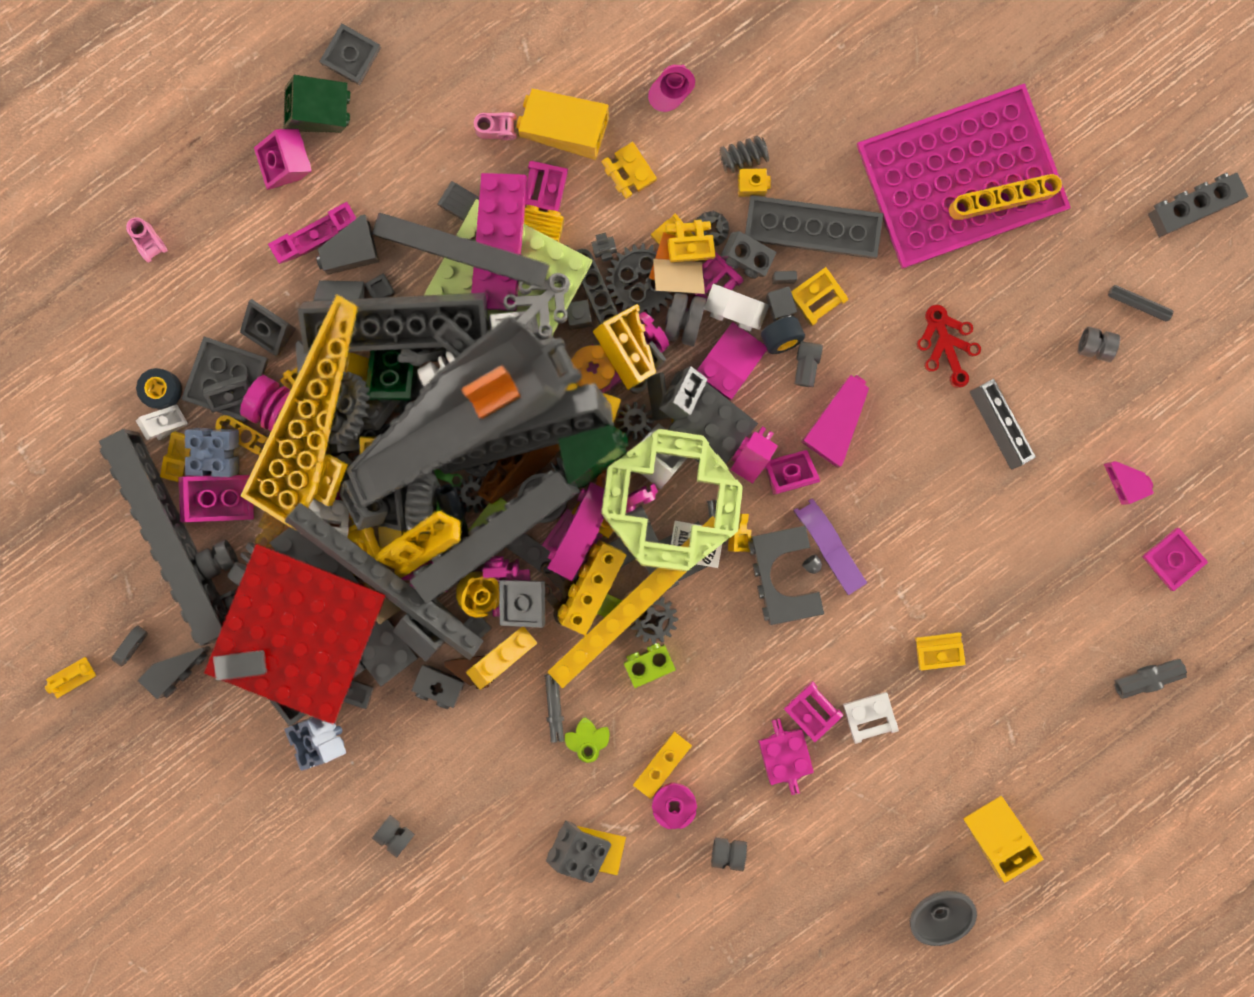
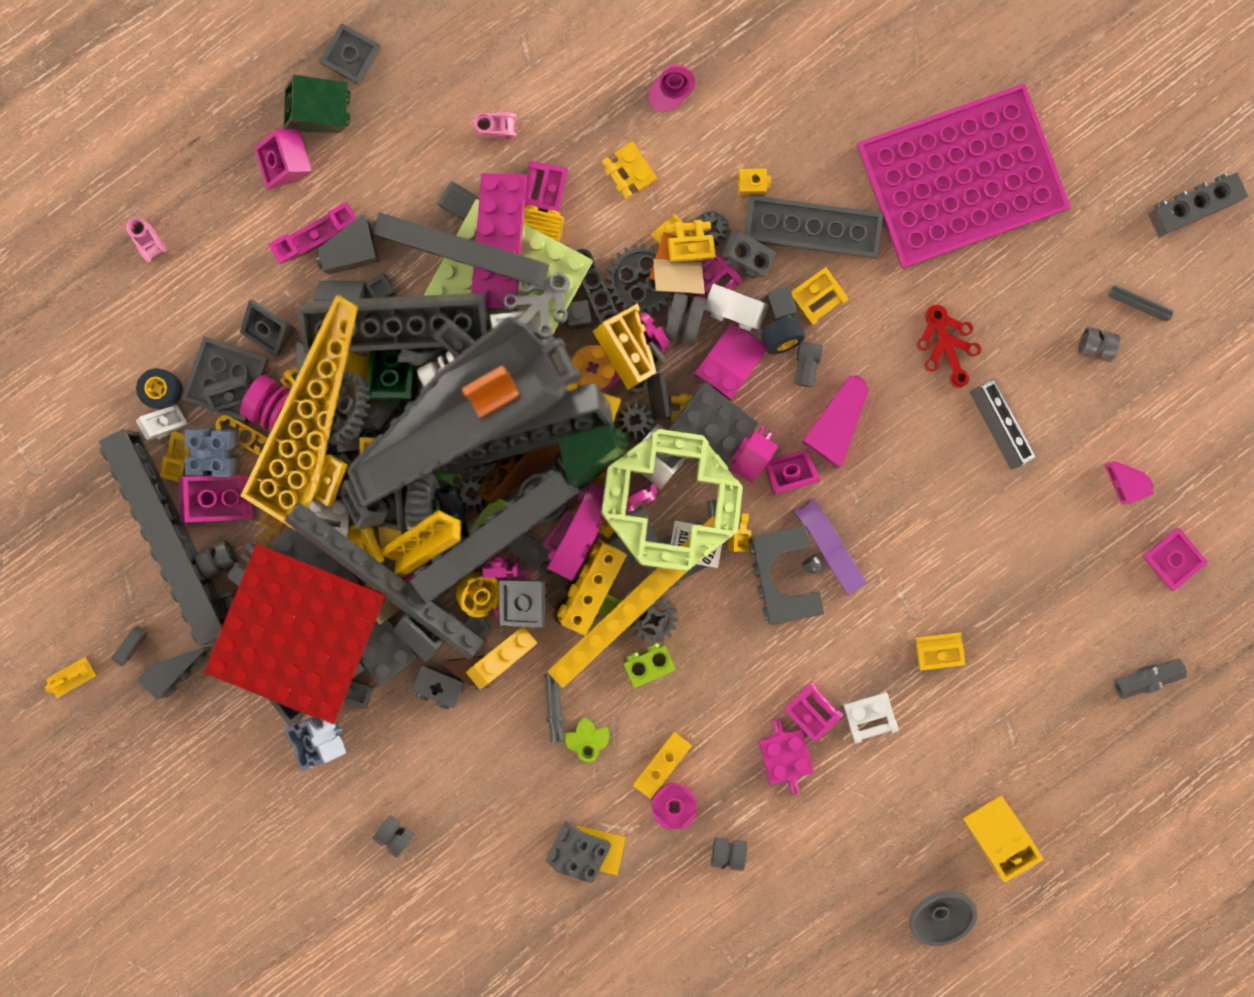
(240, 665): dark grey slope -> none
(398, 553): yellow slope -> none
(564, 122): yellow slope -> none
(604, 247): dark grey gear -> none
(683, 393): dark grey brick -> none
(744, 153): dark grey piece -> none
(784, 277): dark grey tile -> none
(1014, 192): yellow beam -> none

